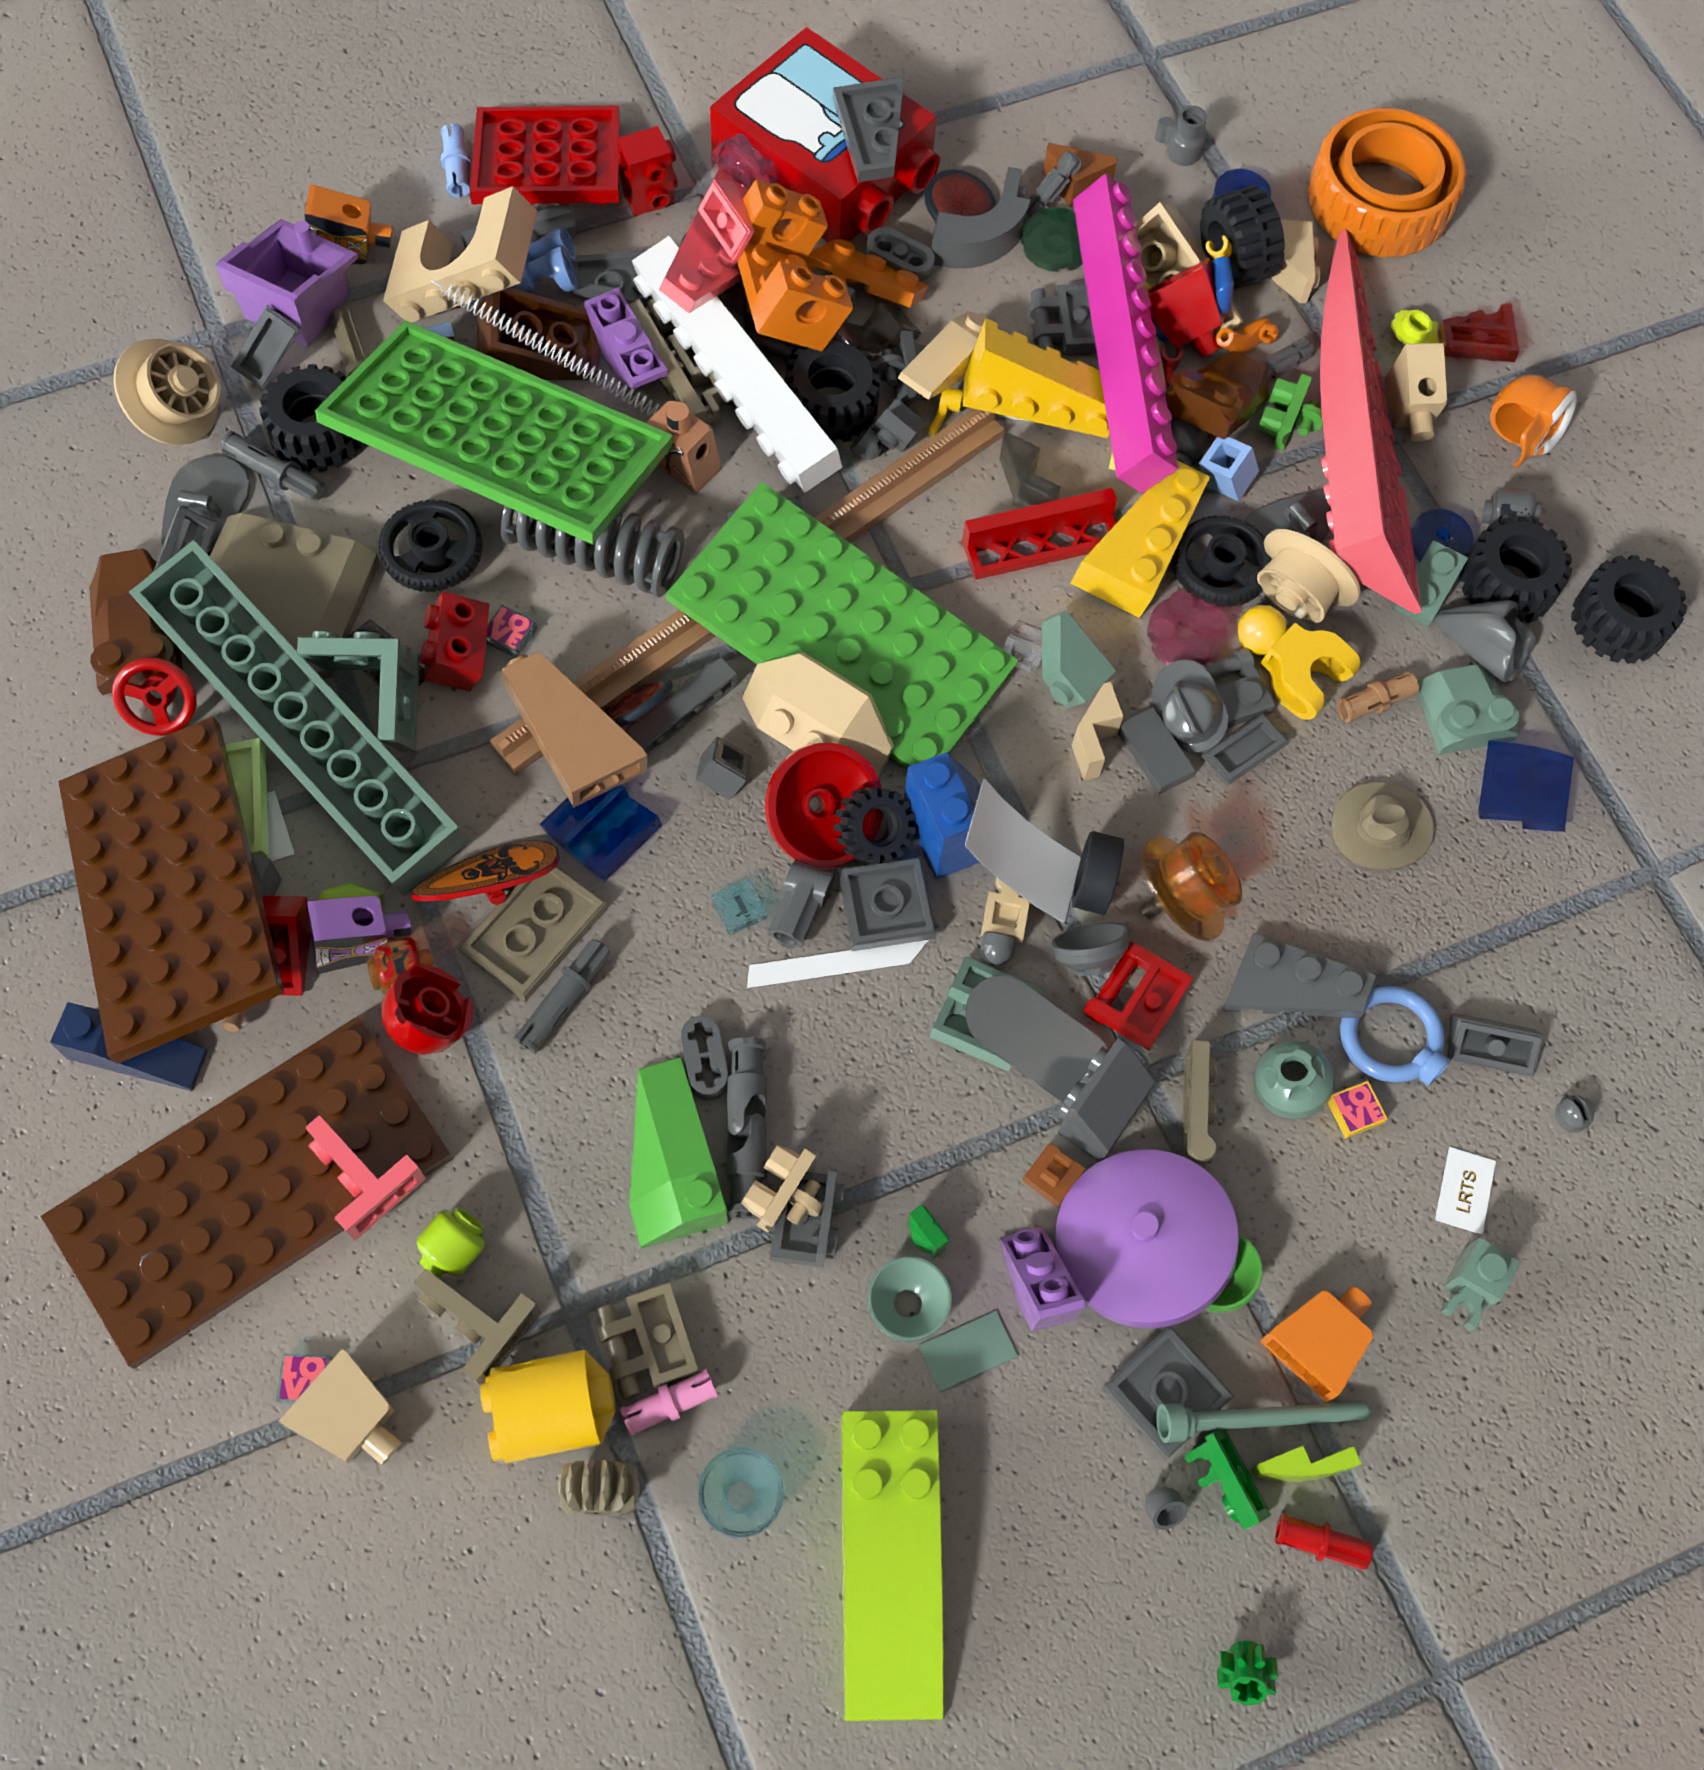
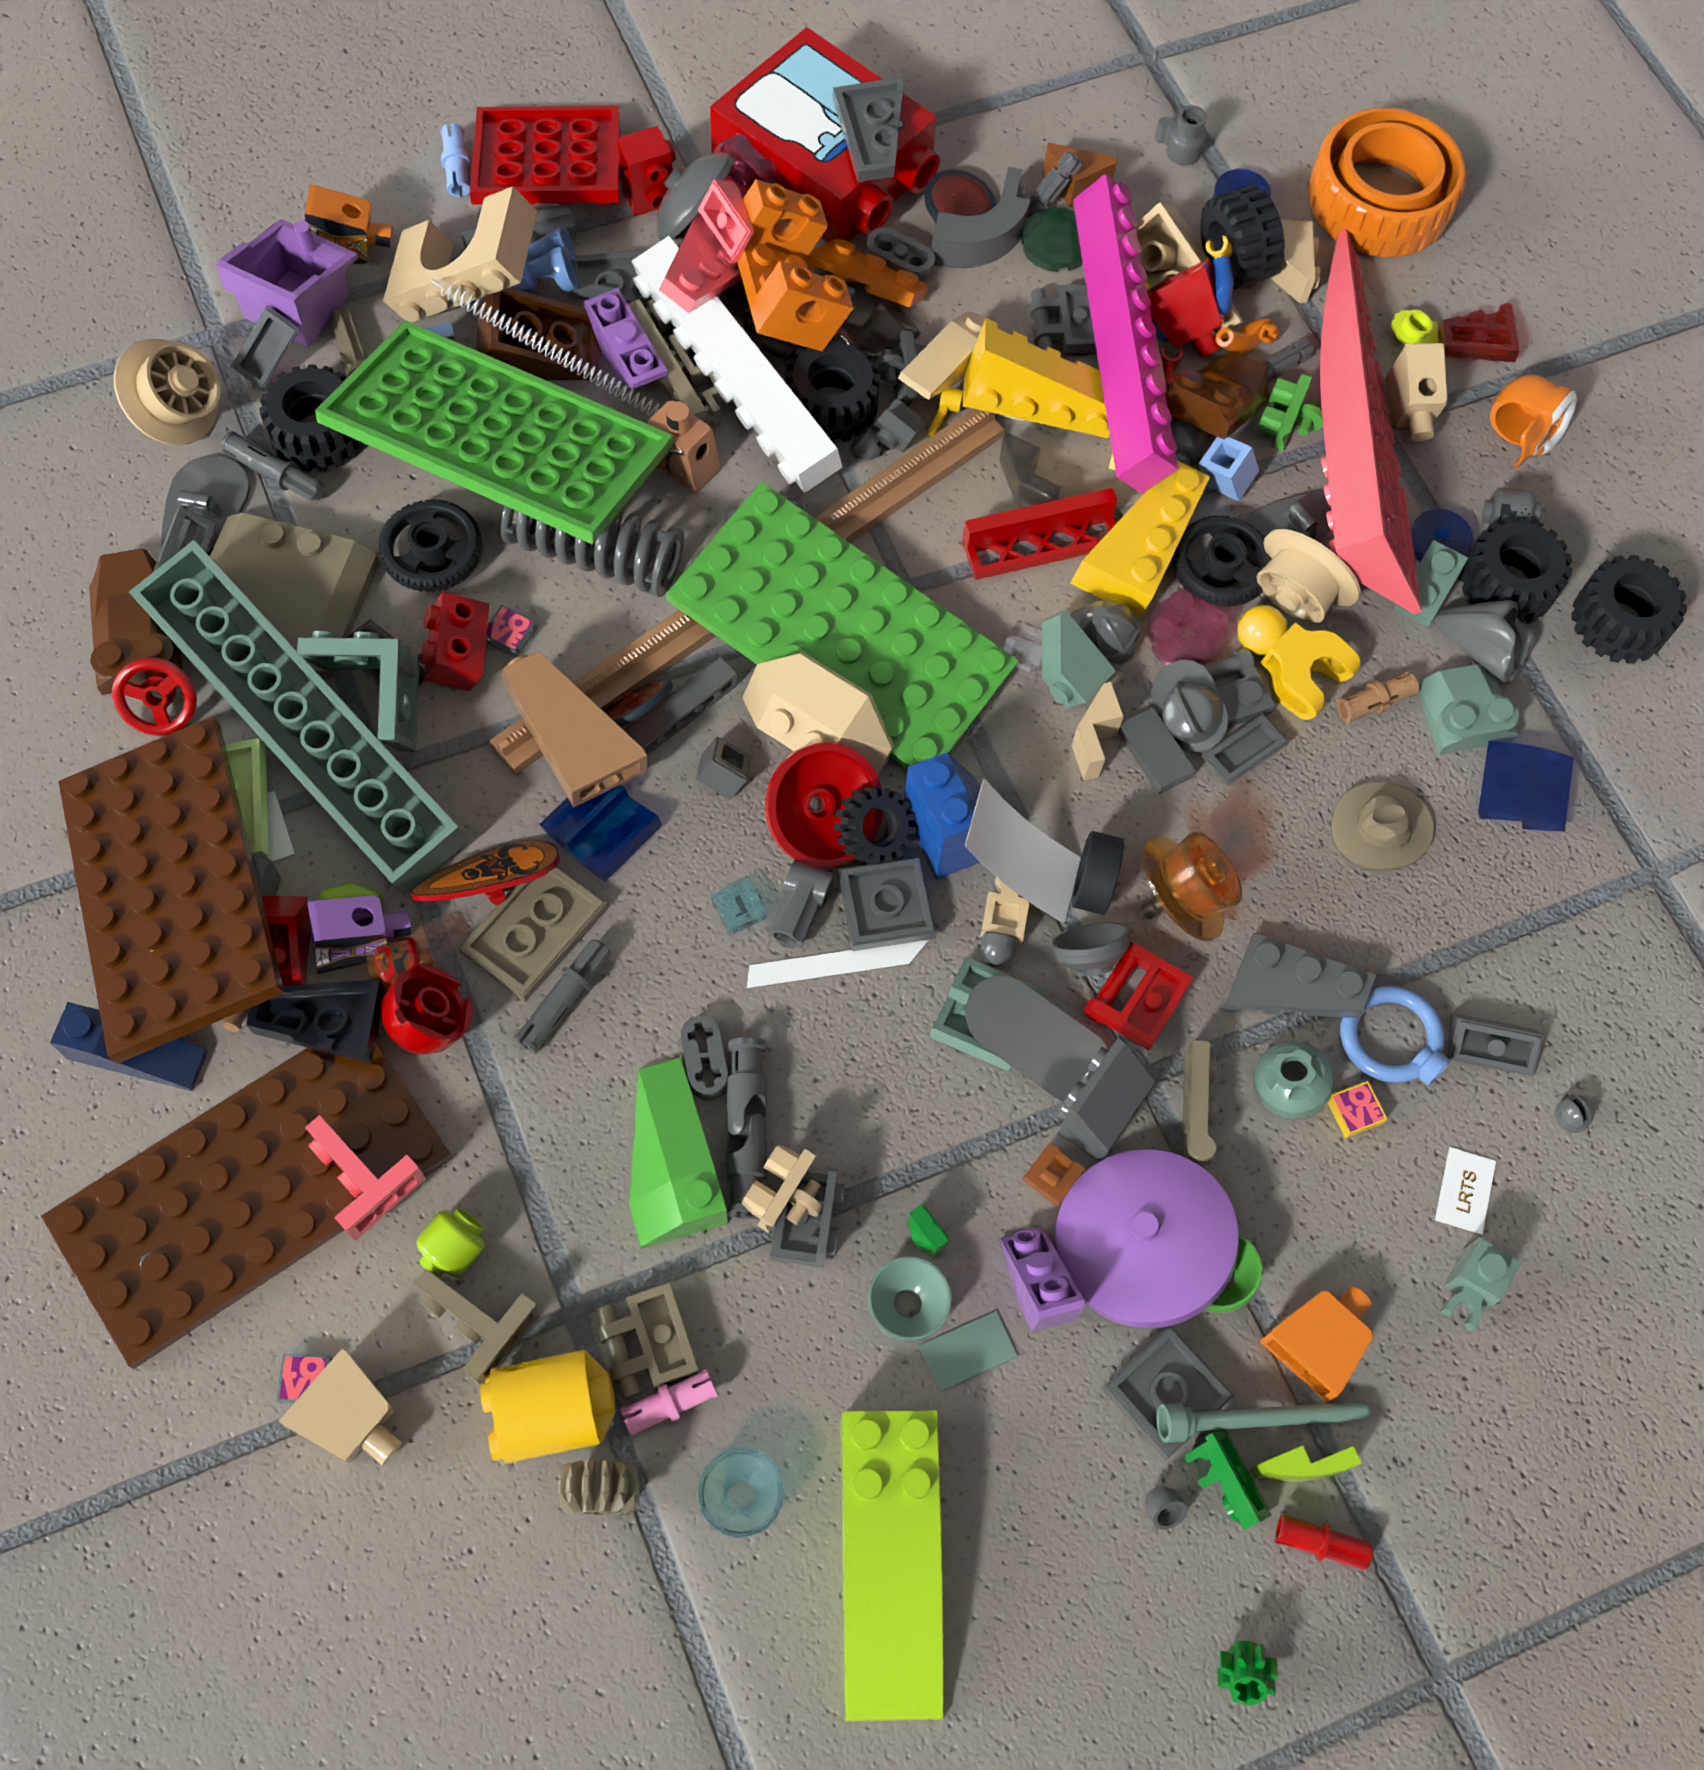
(324, 1017): none -> black wing
(688, 190): none -> dark grey dish
(1110, 627): none -> dark grey piece

